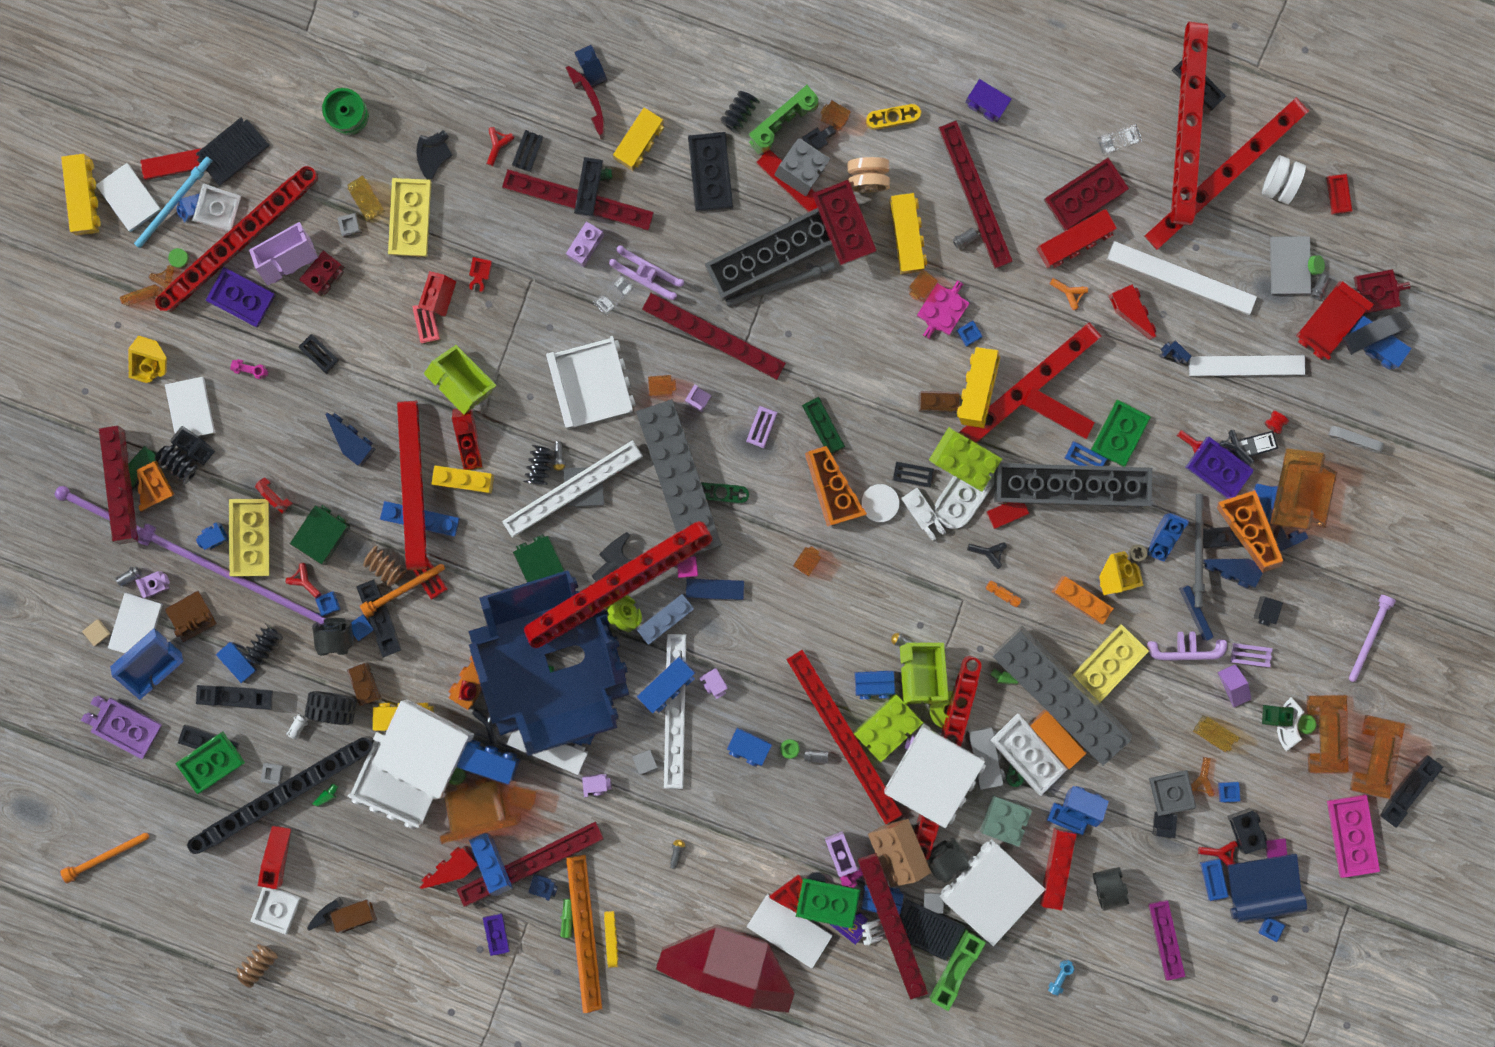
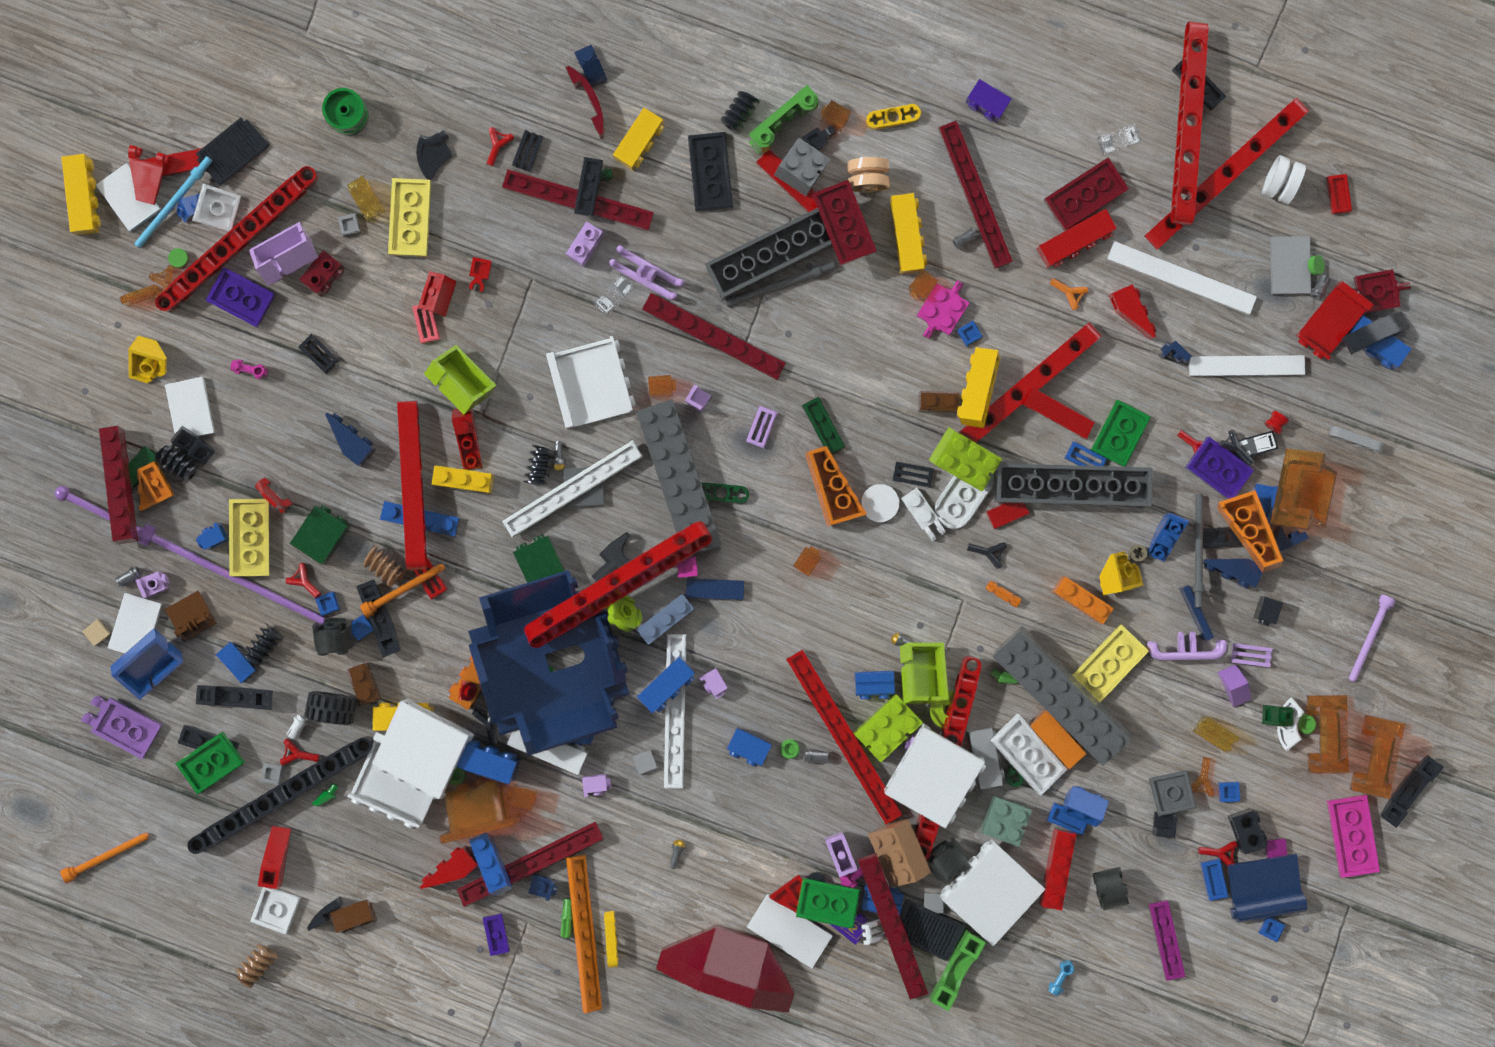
(146, 175): none -> flag
(297, 754): none -> red piece

